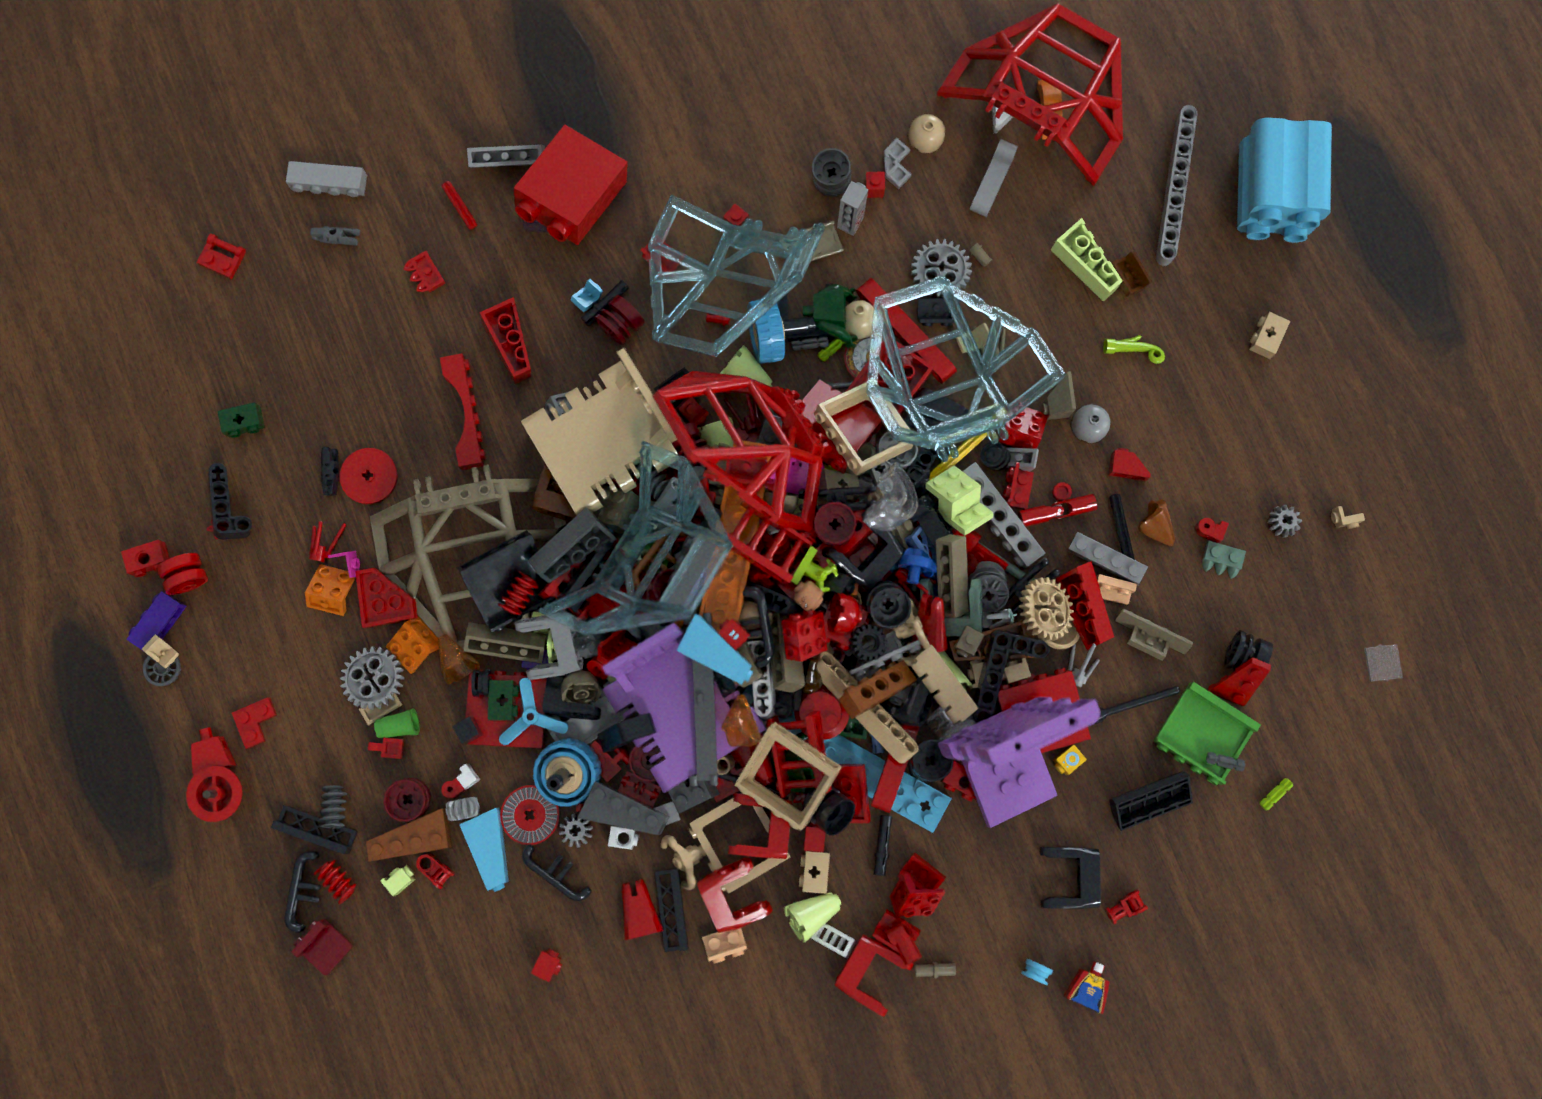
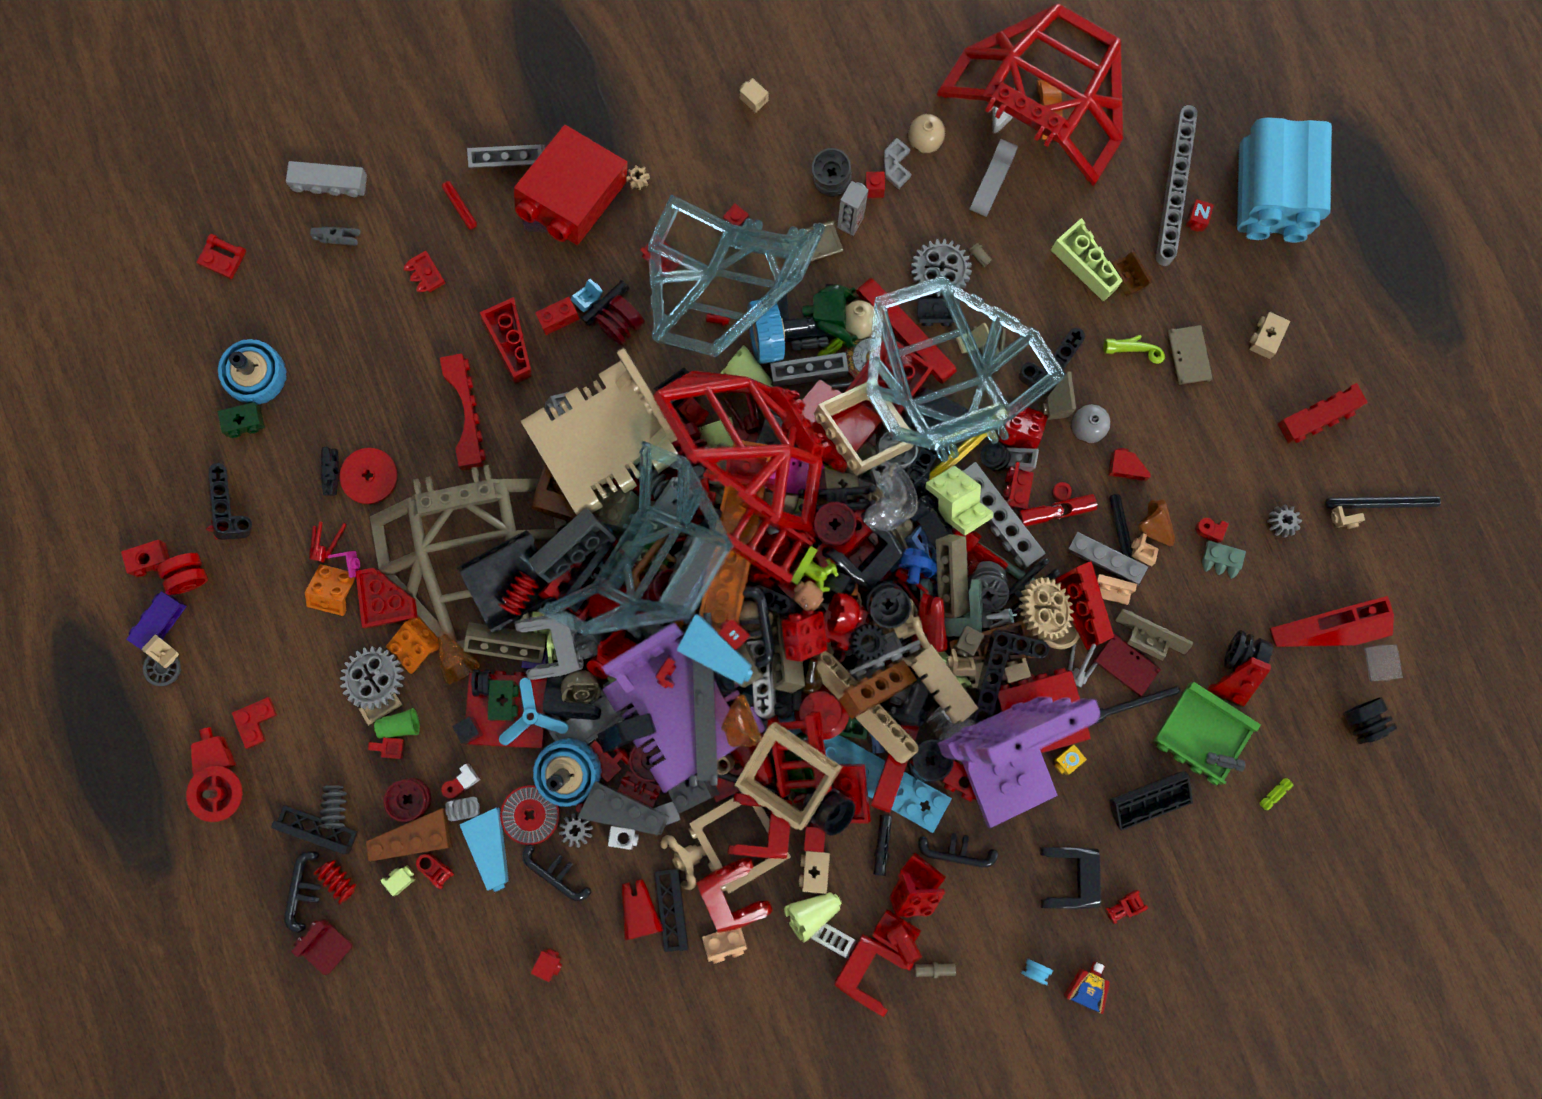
(252, 371): none -> dark azure wheel
(557, 315): none -> red brick
(638, 183): none -> tan gear
(666, 669): none -> red bracket
(753, 95): none -> tan brick
(809, 369): none -> light grey brick
(960, 665): none -> tan bracket
(961, 858): none -> black piece
(1039, 373): none -> black beam
(1123, 664): none -> dark red door
(1143, 551): none -> light nougat bracket
(1192, 360): none -> dark tan door
(1199, 215): none -> red brick
(1322, 414): none -> red wedge
(1339, 627): none -> red wedge
(1370, 720): none -> black wheel
(1384, 502): none -> black axle

